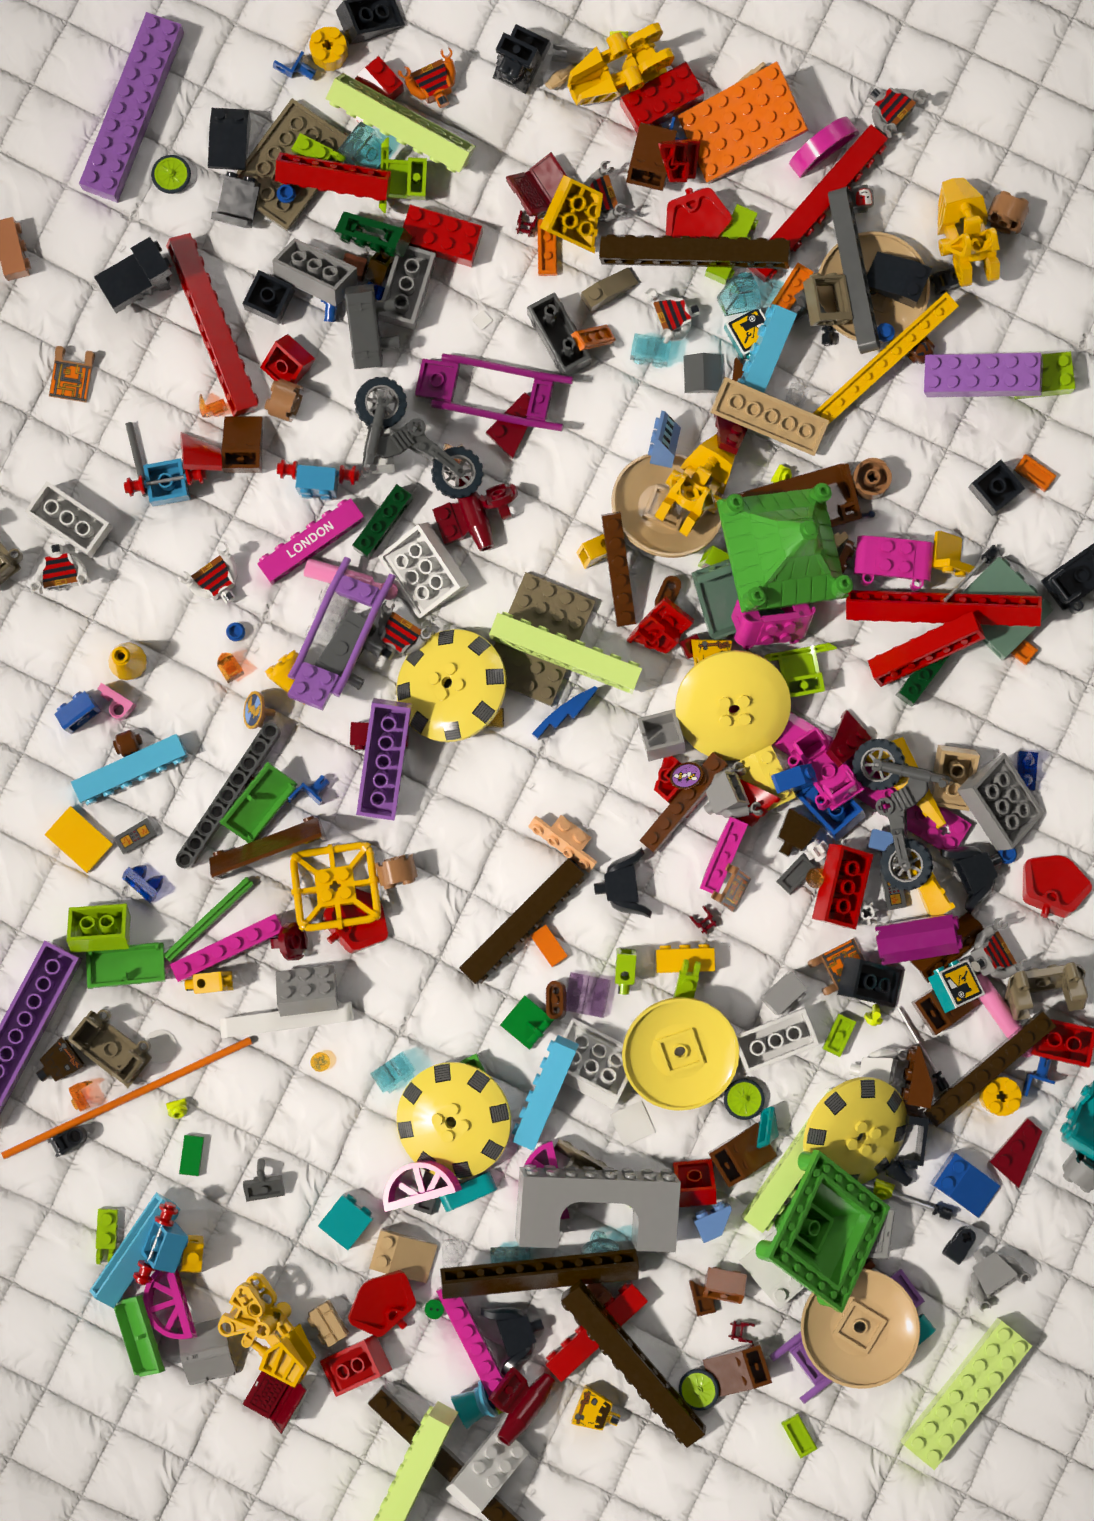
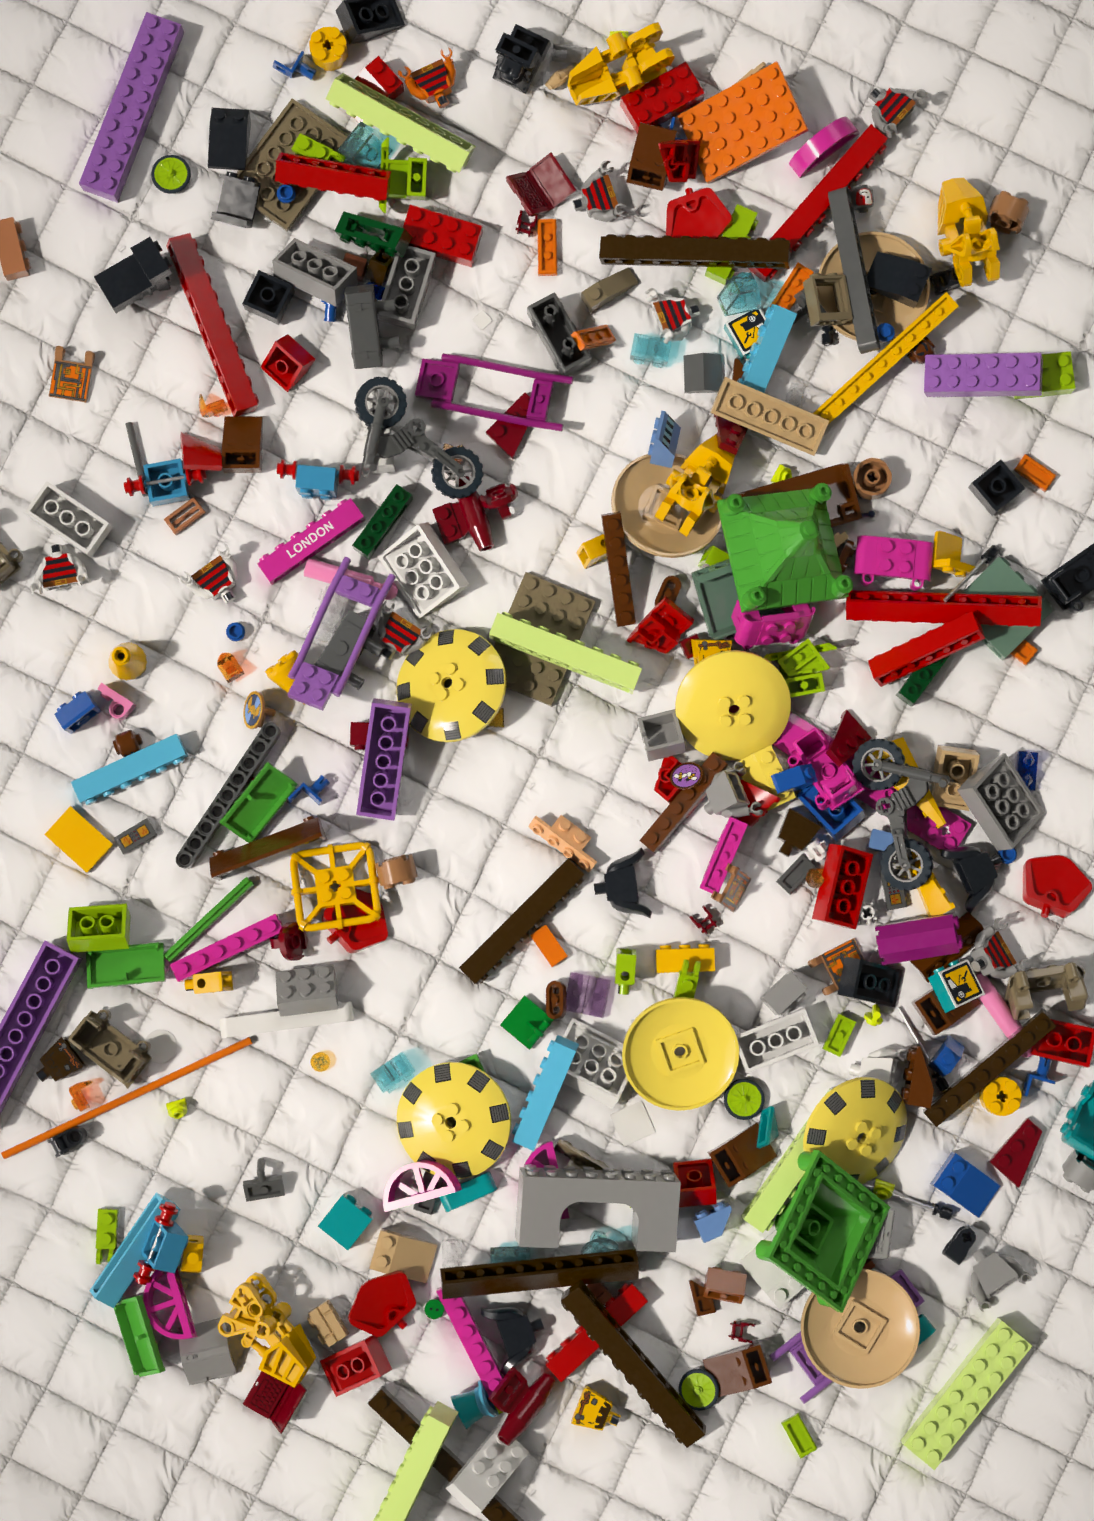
(147, 889): clear blue tile -> none
(191, 1155): green tile -> none
(192, 501): none -> nougat tile
(284, 399): medium nougat brick -> none
(570, 708): blue slope -> none
(574, 213): yellow wedge -> none
(803, 660): none -> lime wing
(898, 1172): black cone -> none
(920, 1143): black panel -> none
(947, 1056): none -> blue slope

